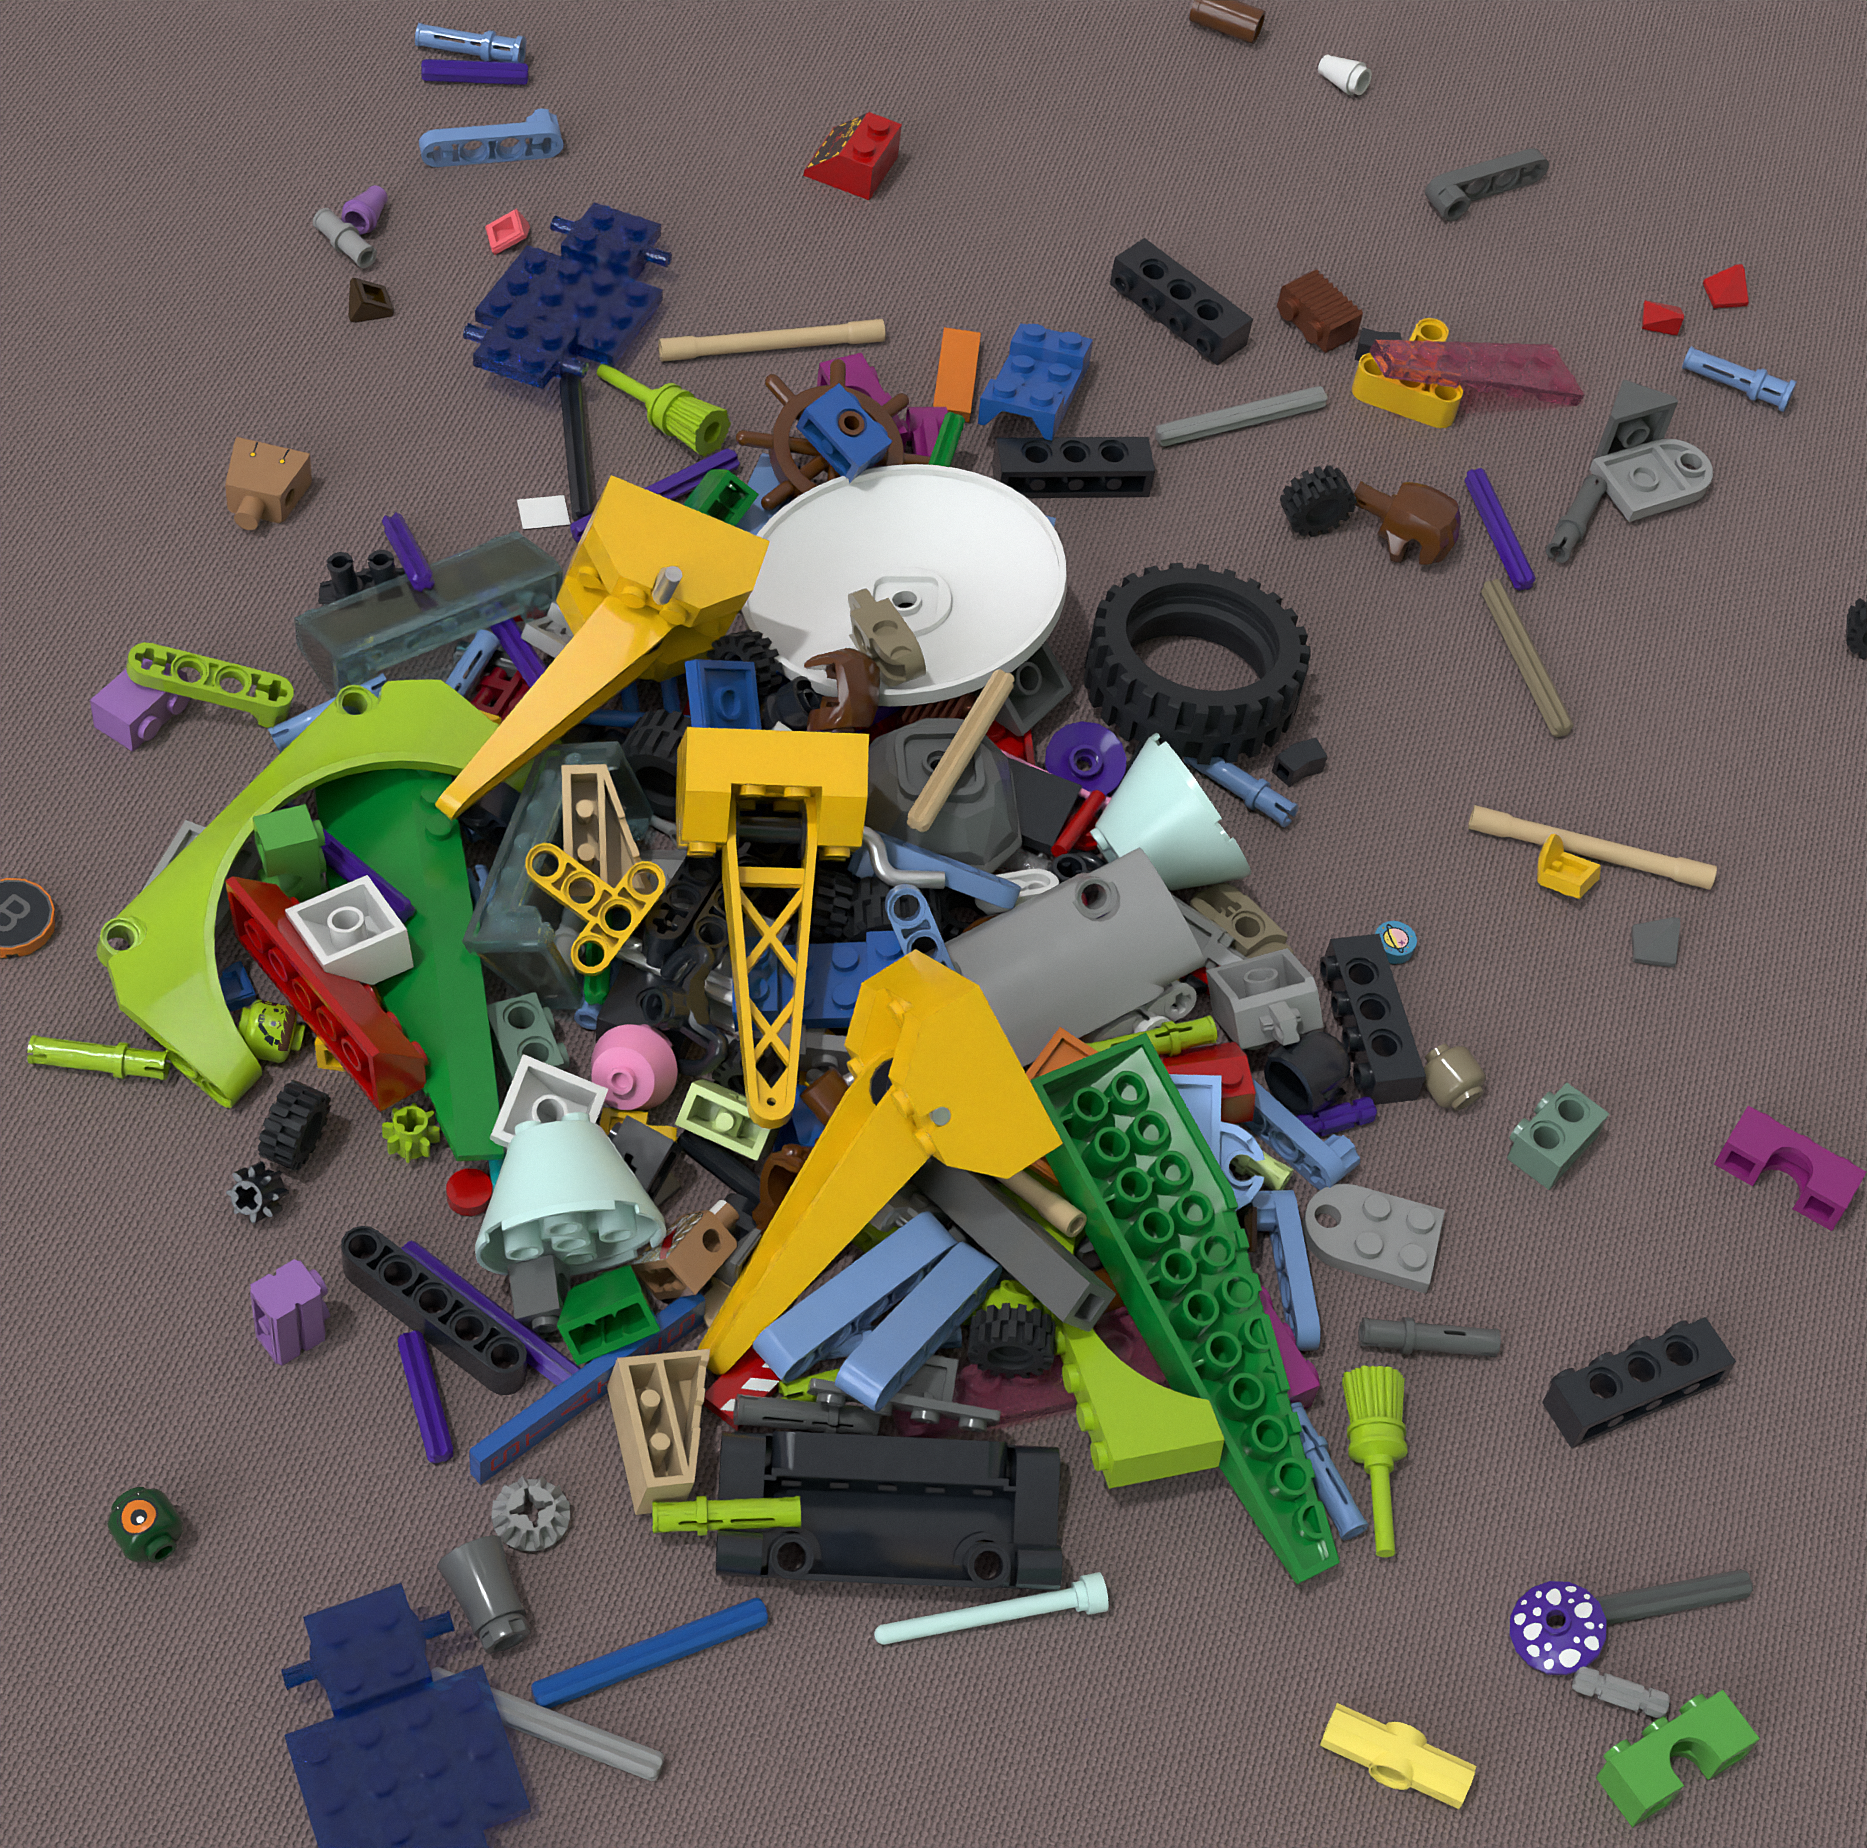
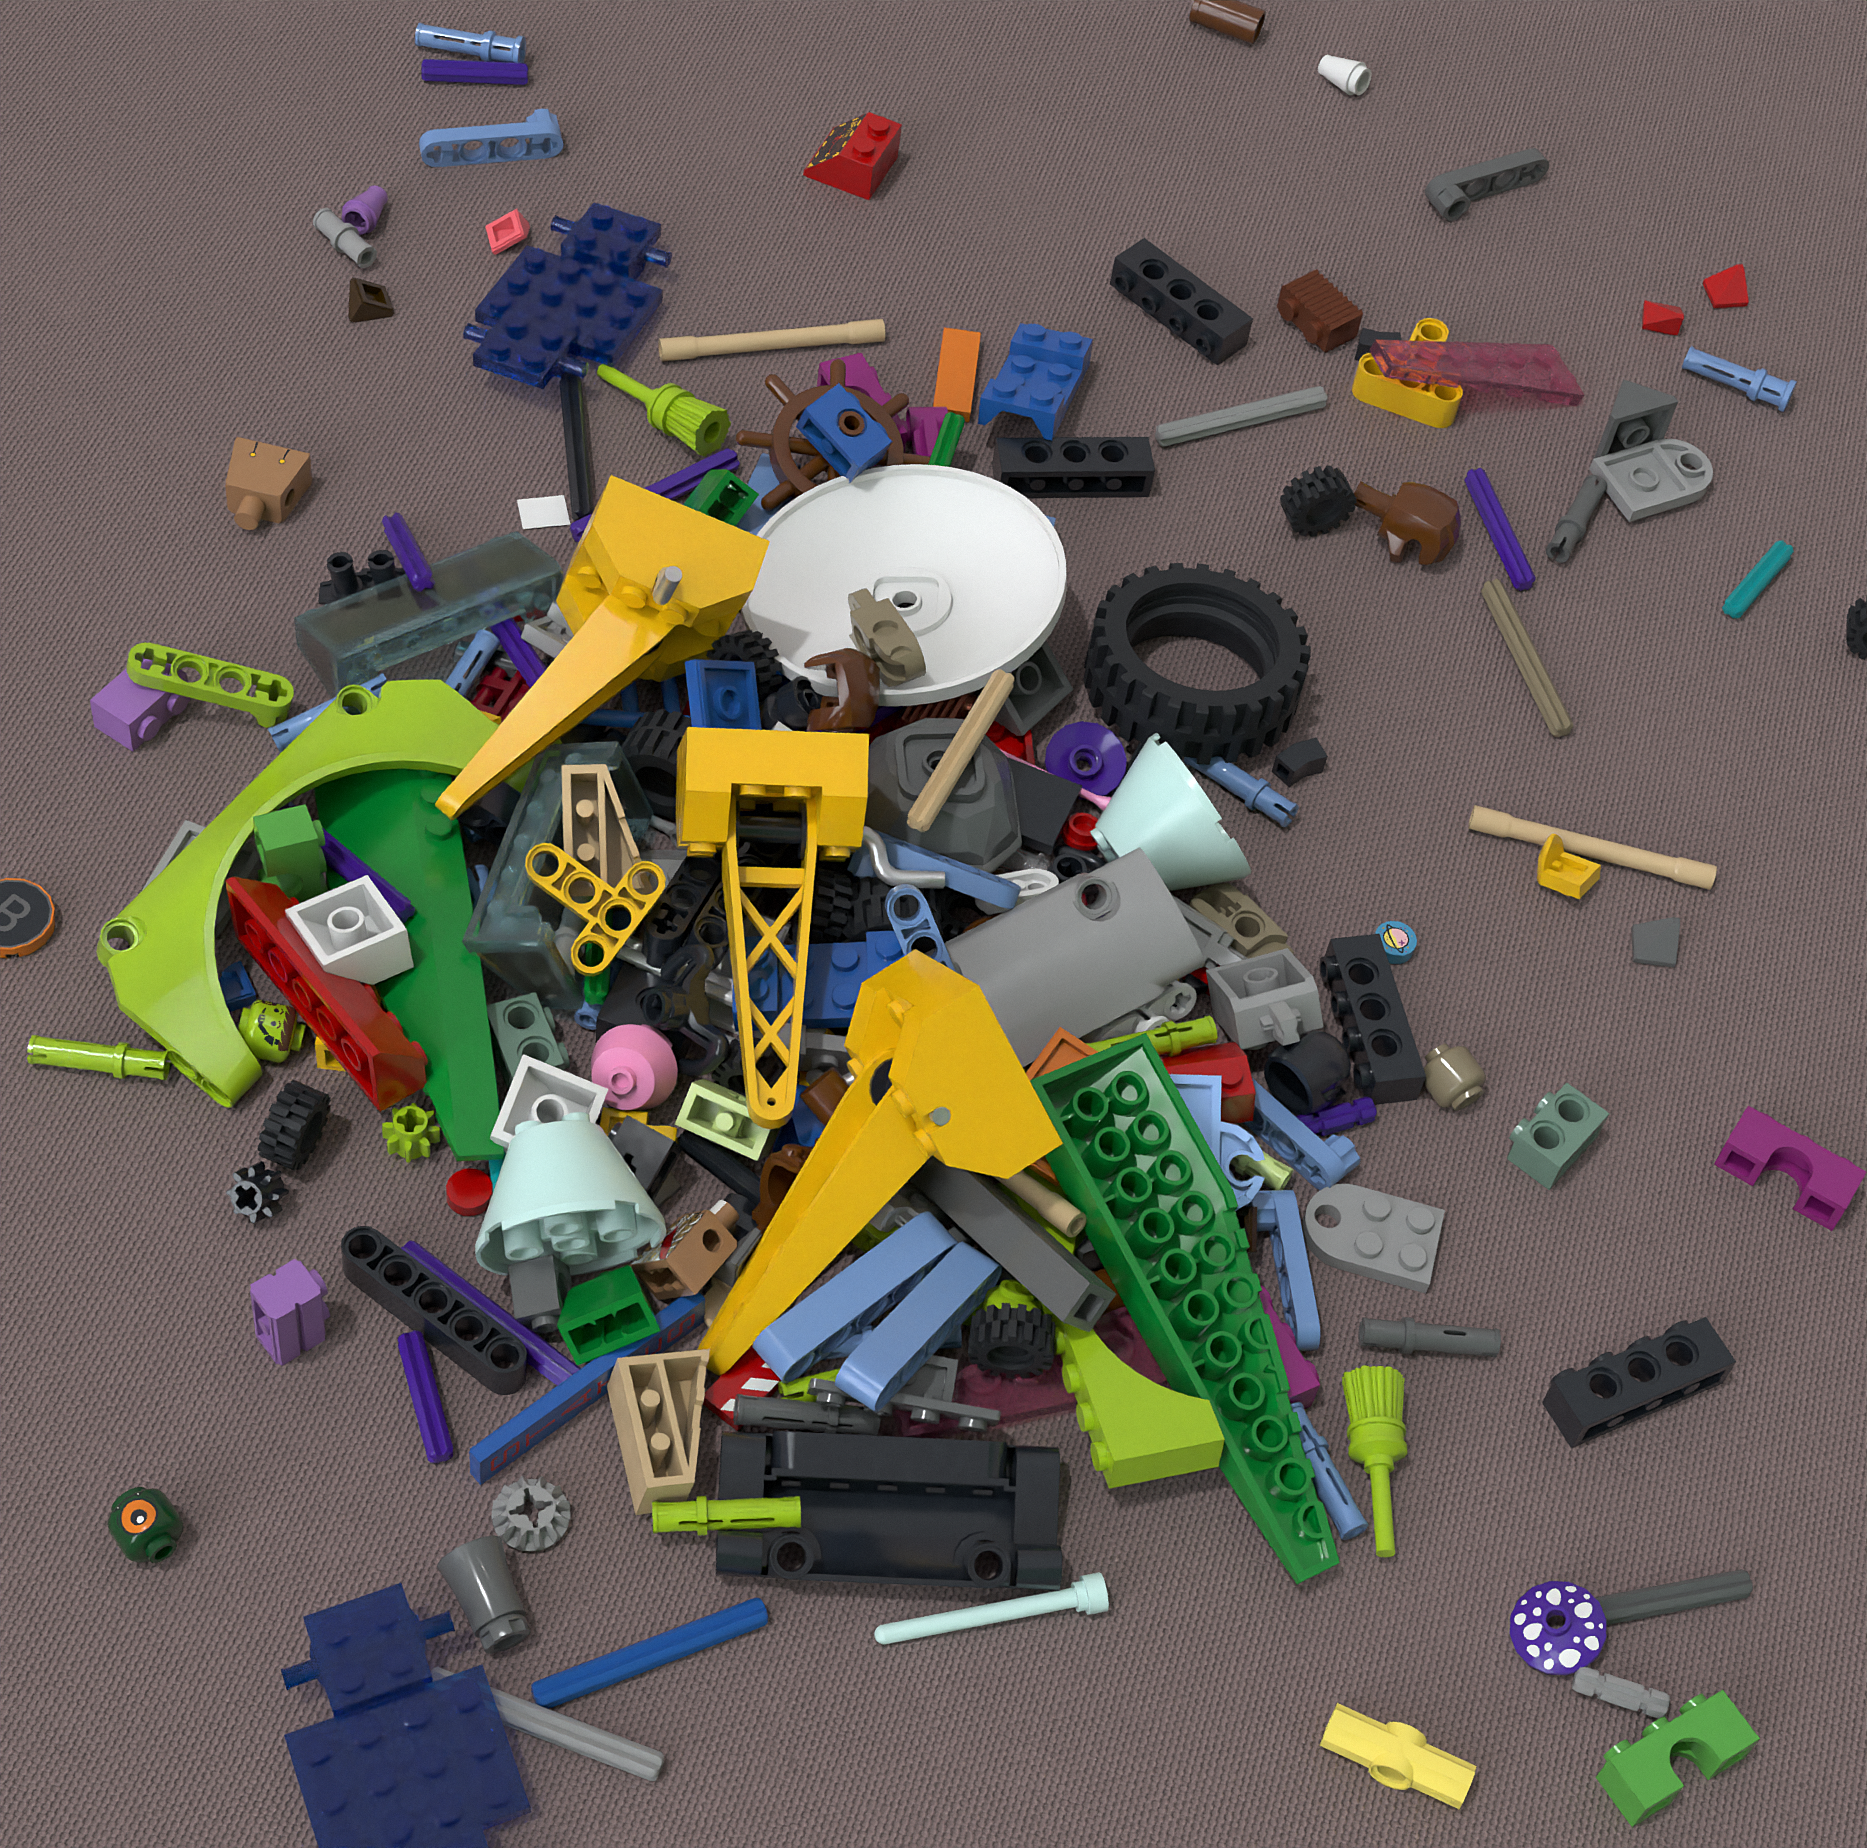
(1078, 823): red piece -> none
(1757, 579): none -> teal axle

